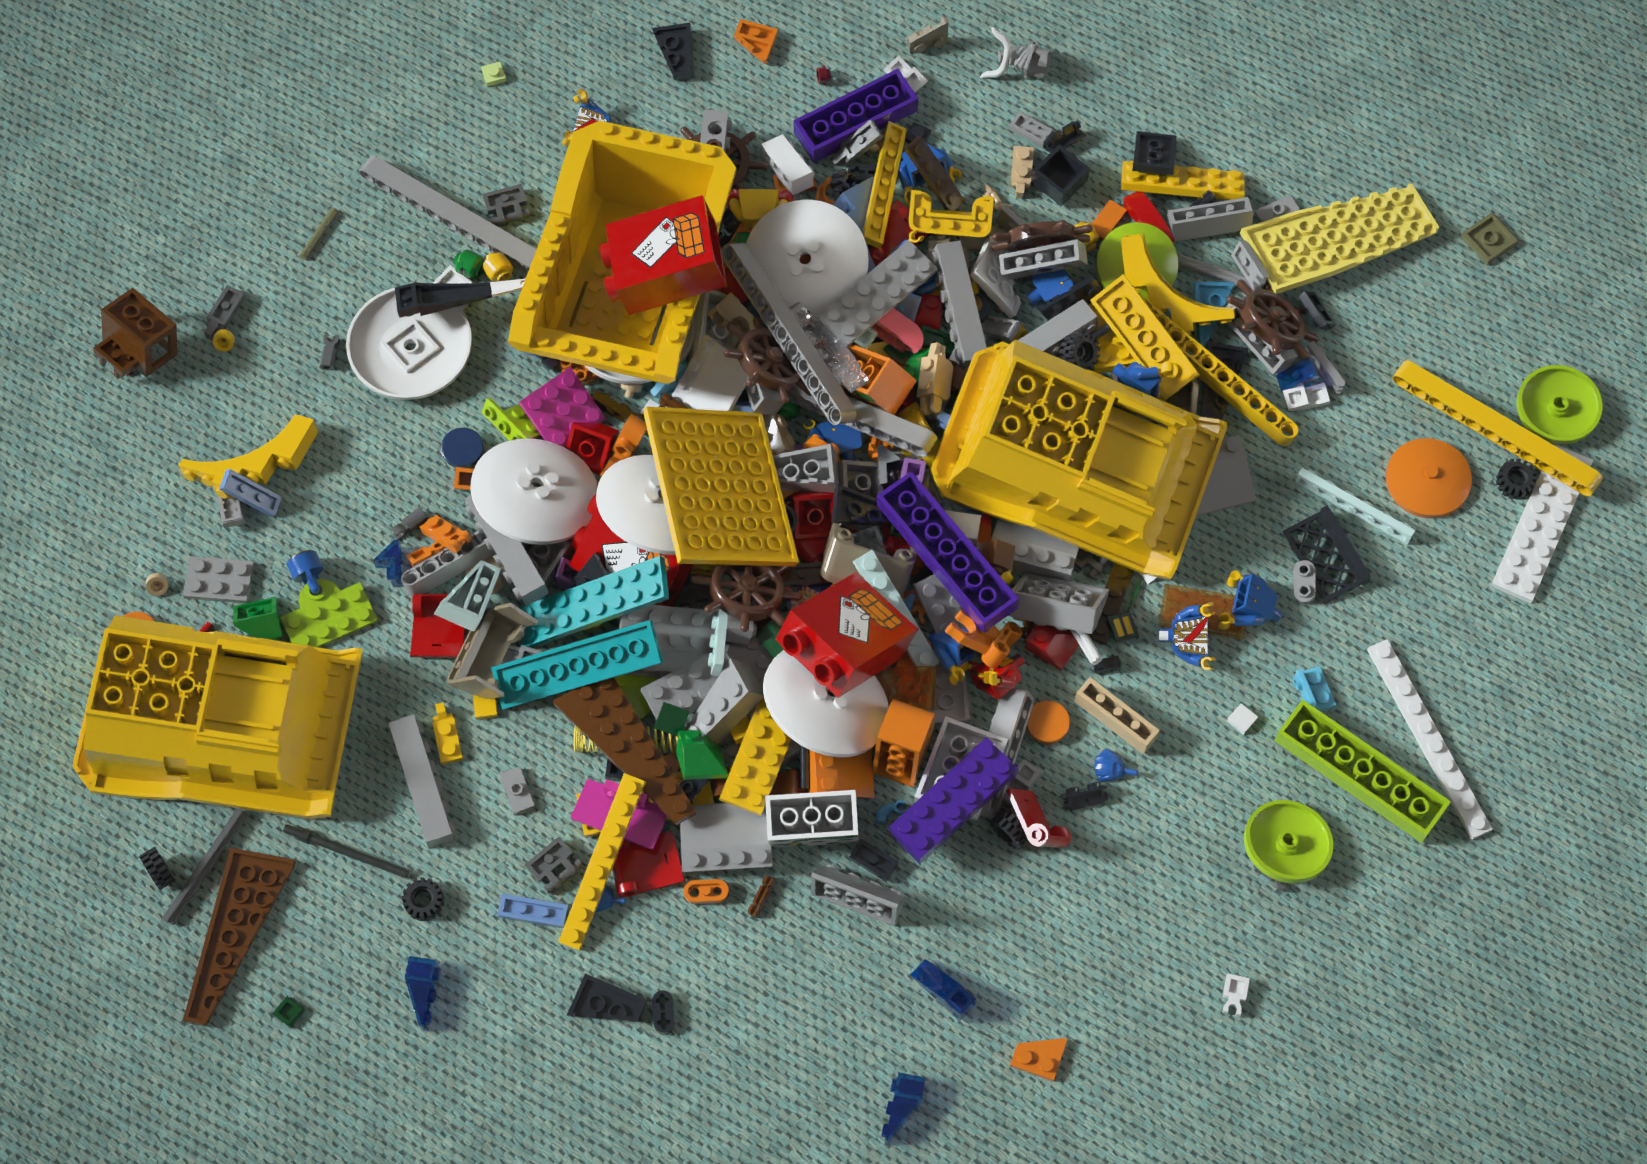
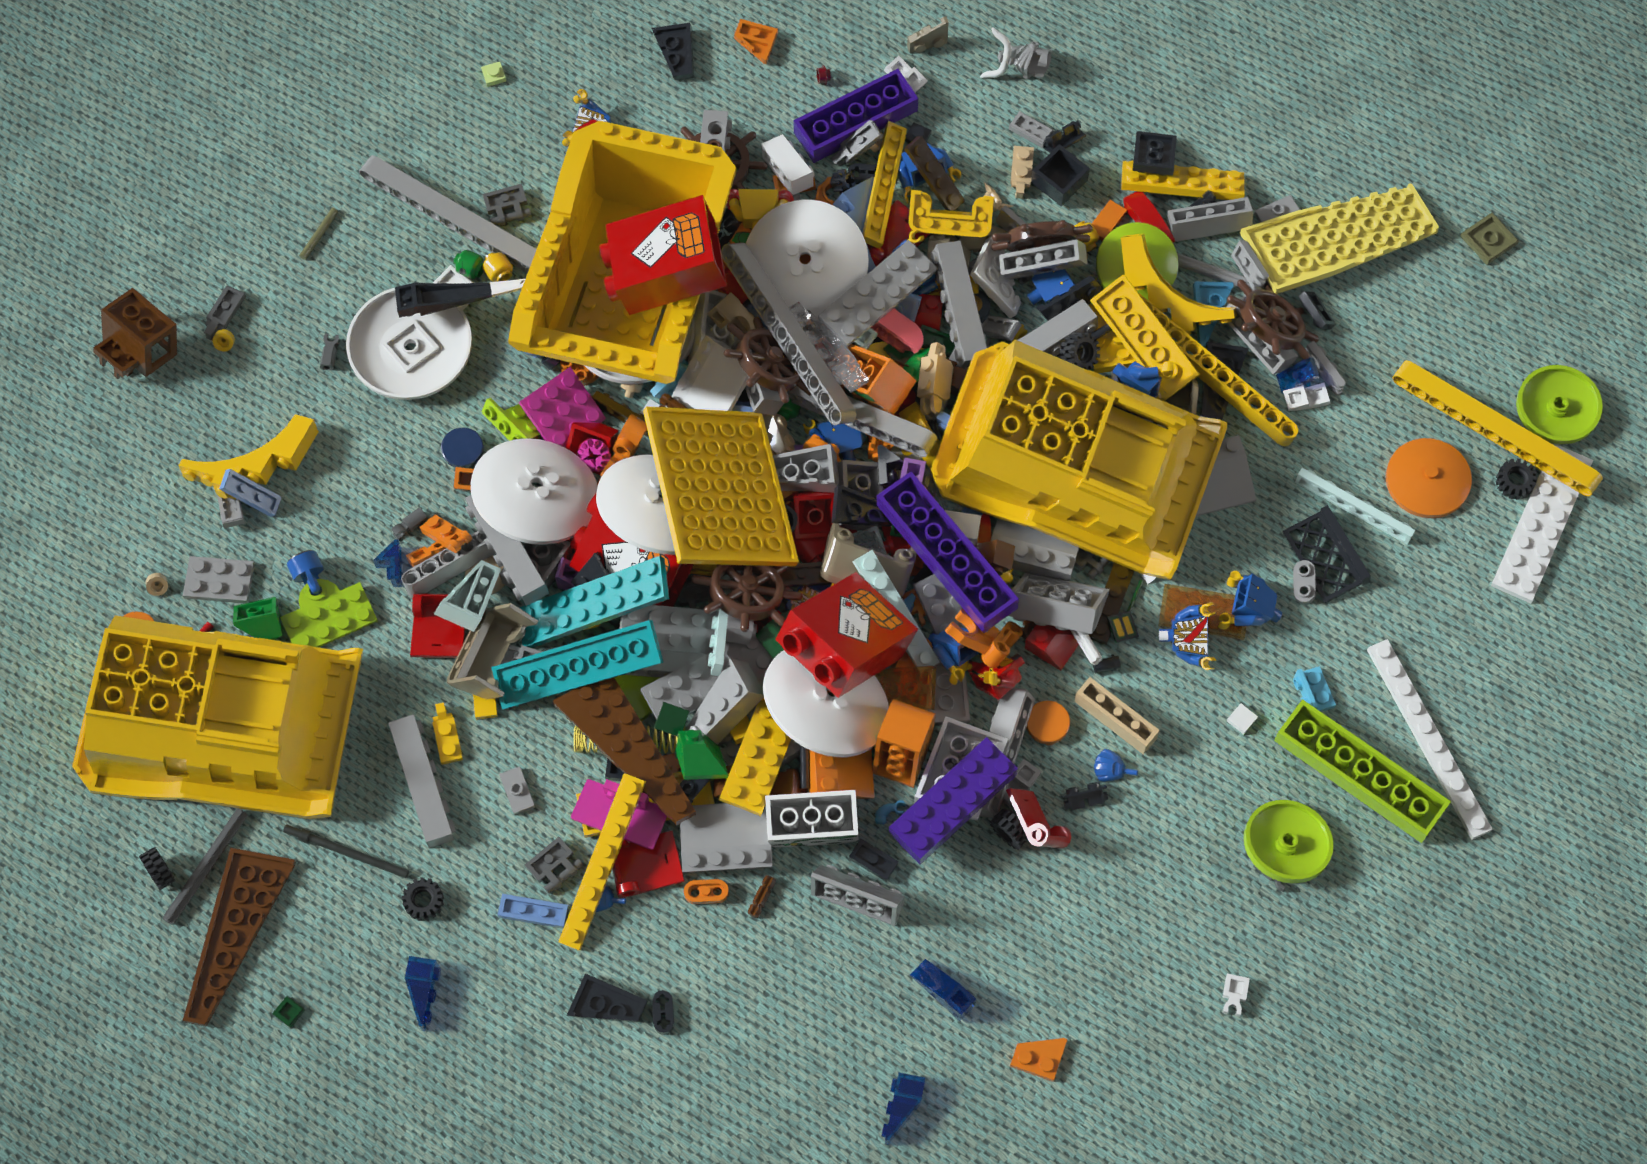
(596, 447): none -> dark pink gear

